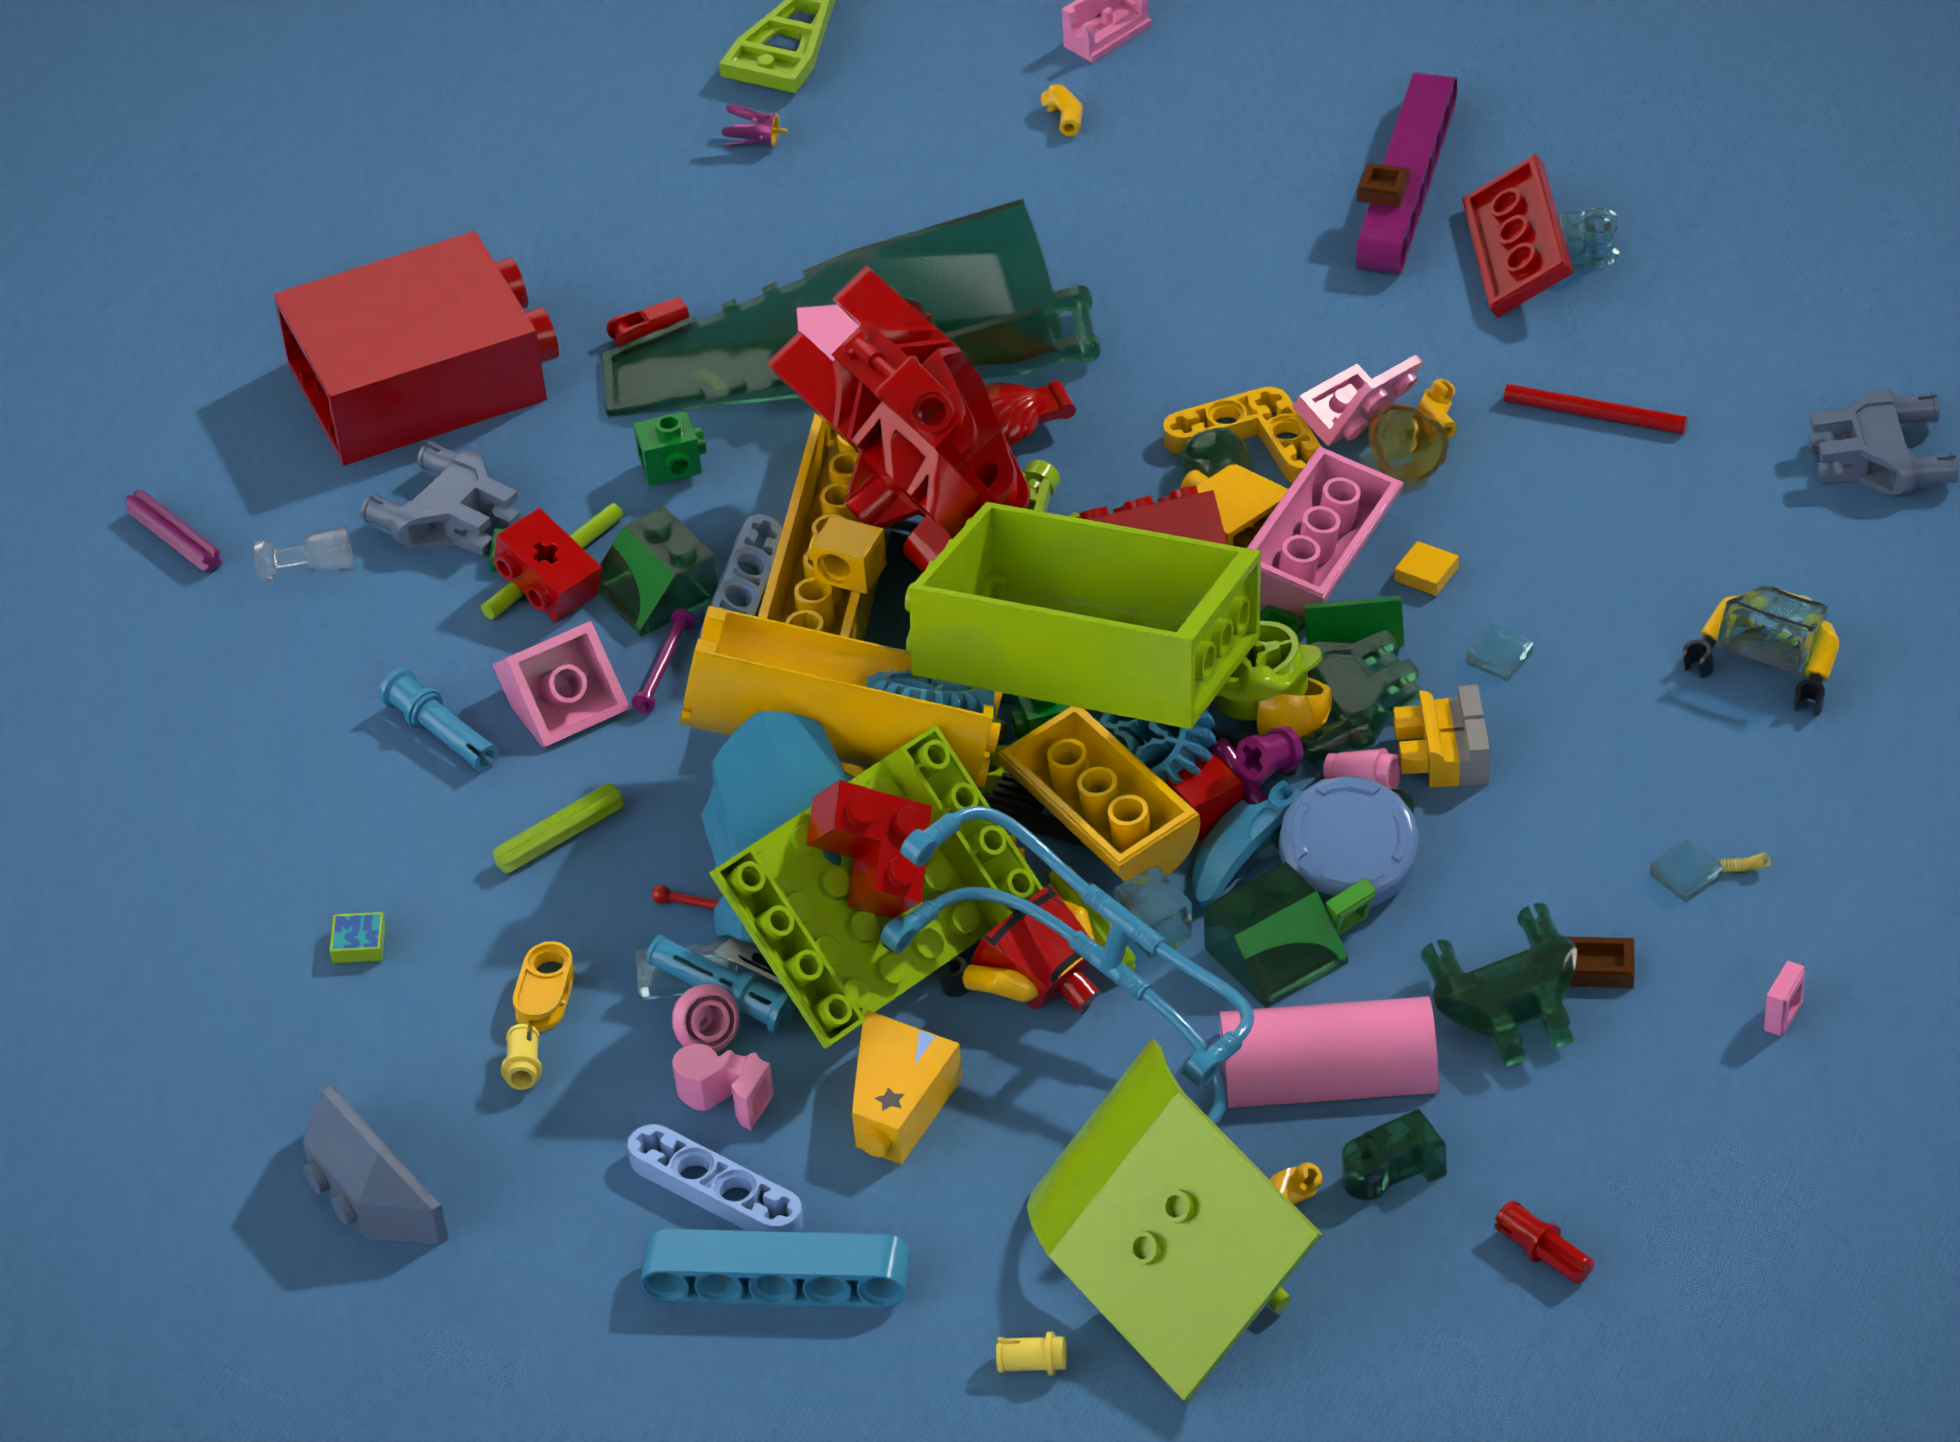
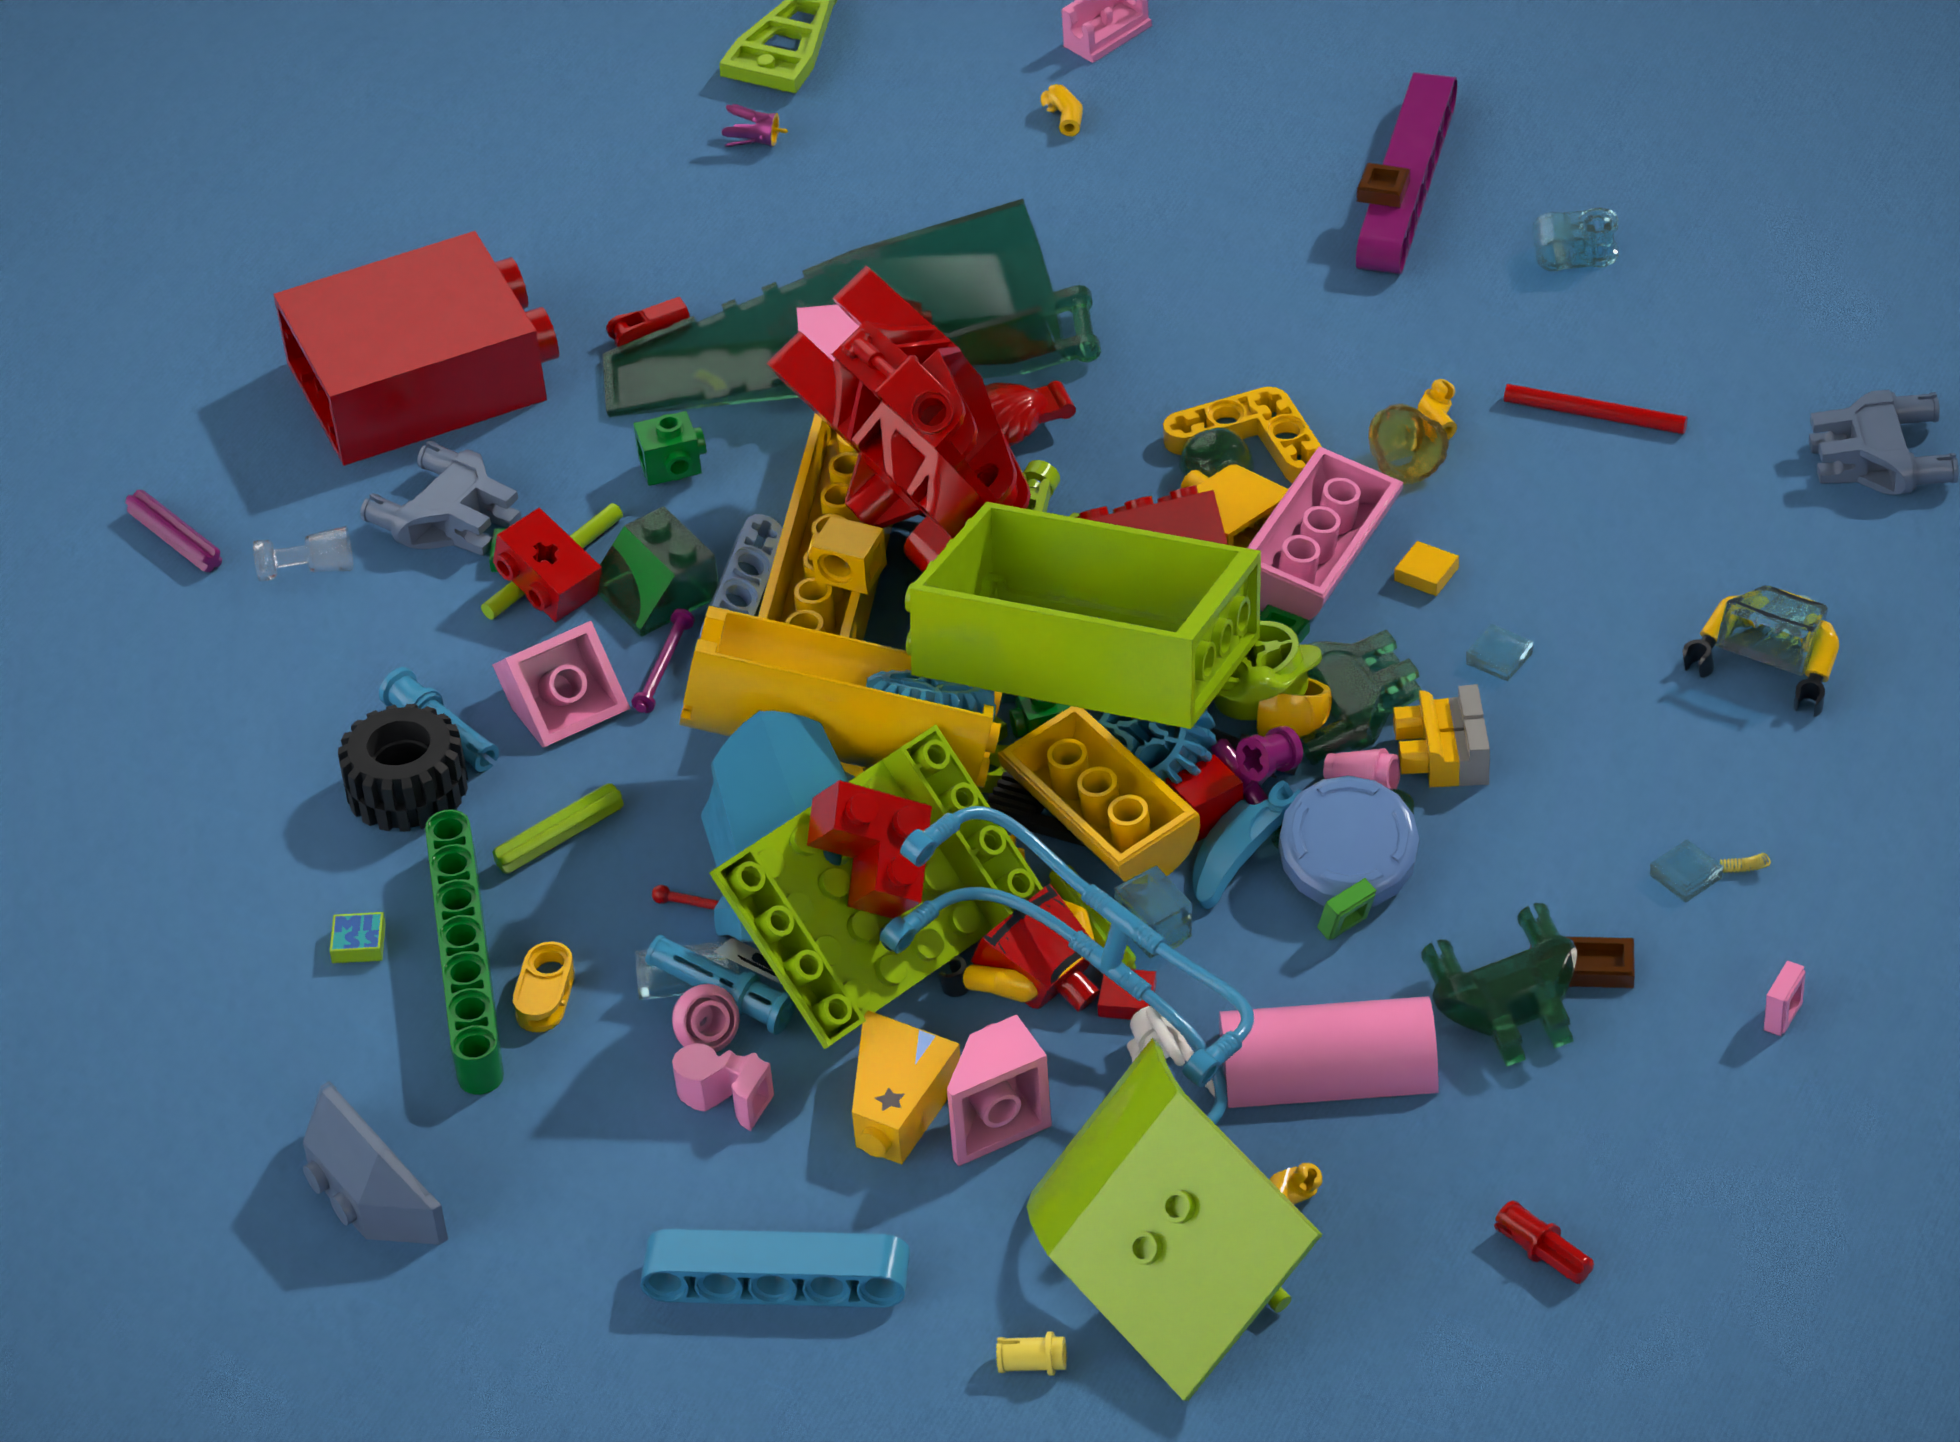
(402, 767): none -> black tyre
(464, 953): none -> green beam
(521, 1066): light yellow pin -> none
(709, 1188): light blue beam -> none
(998, 1090): none -> bright pink slope
(1119, 1004): none -> red tile
(1150, 1024): none -> white plant
(1273, 935): clear green slope -> none
(1351, 399): bright pink bracket -> none
(1354, 620): green tile -> none
(1392, 1155): clear green leg -> none
(1517, 236): red tile -> none

